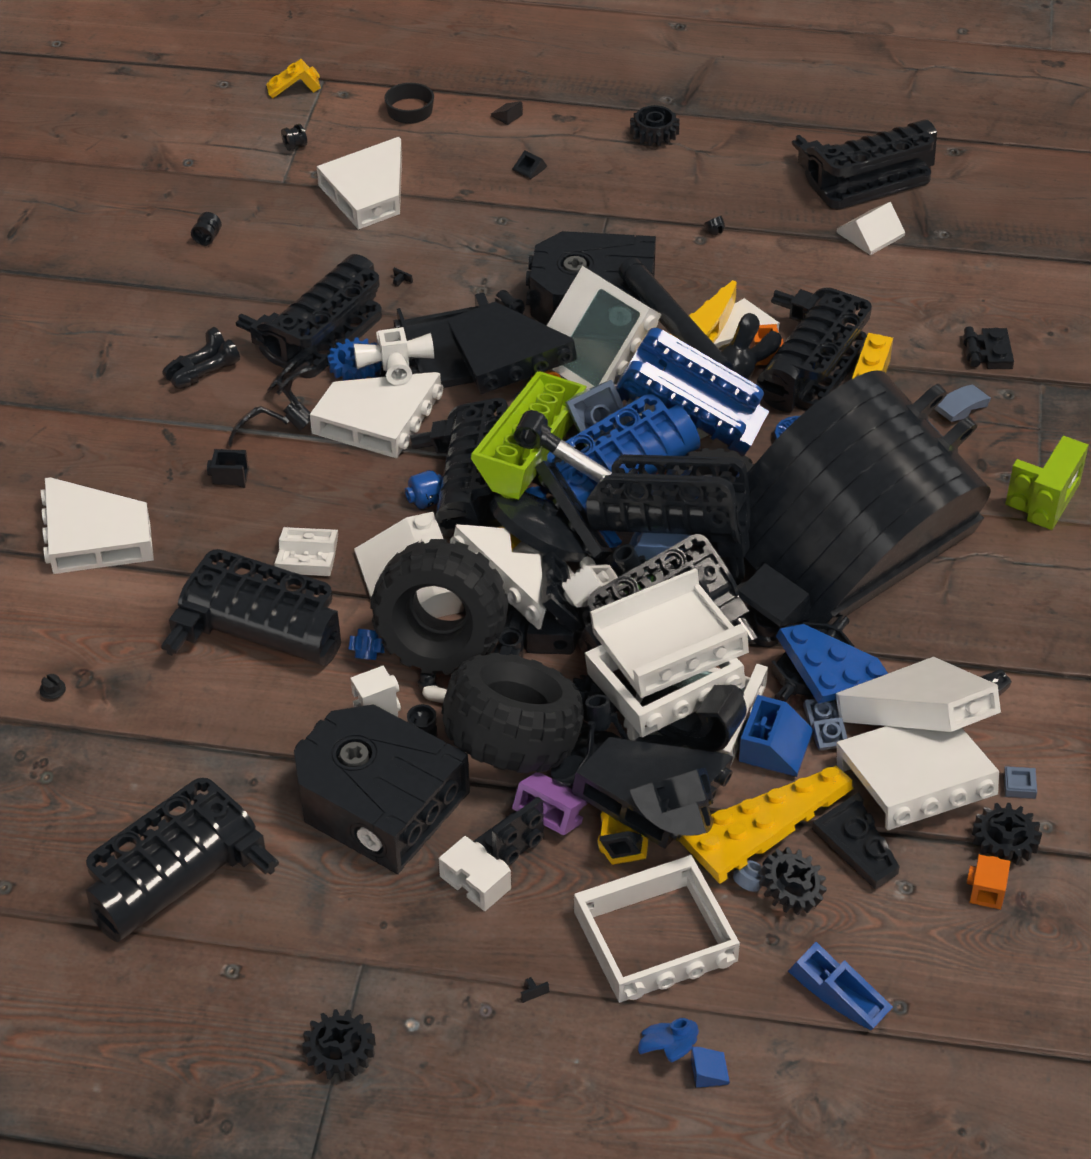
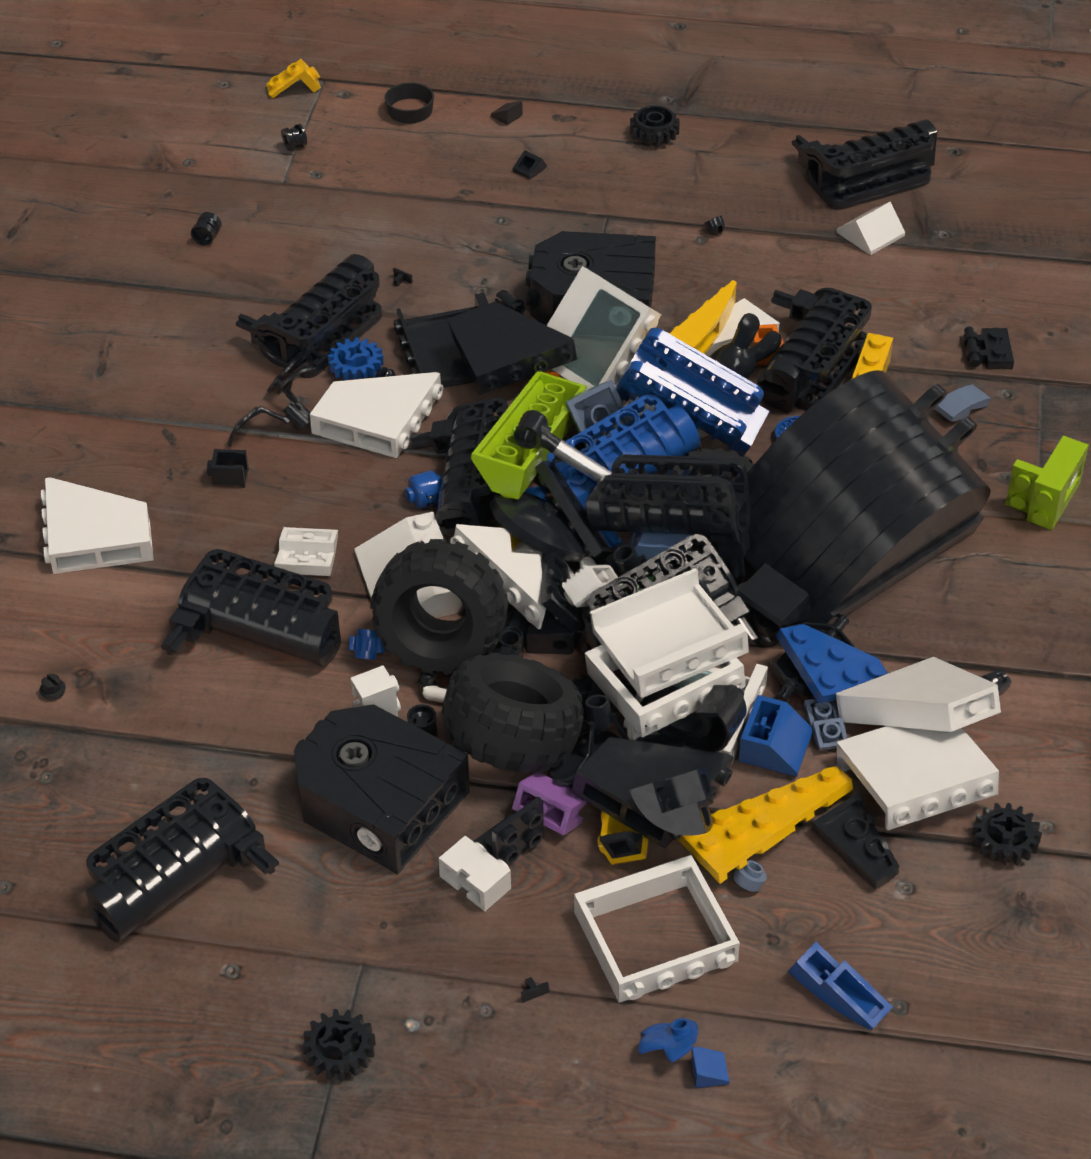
(211, 357): black piece -> none
(365, 183): white slope -> none
(394, 353): white brick -> none
(672, 315): black piece -> none
(792, 881): black gear -> none
(988, 881): orange brick -> none
(1020, 782): sand blue tile -> none

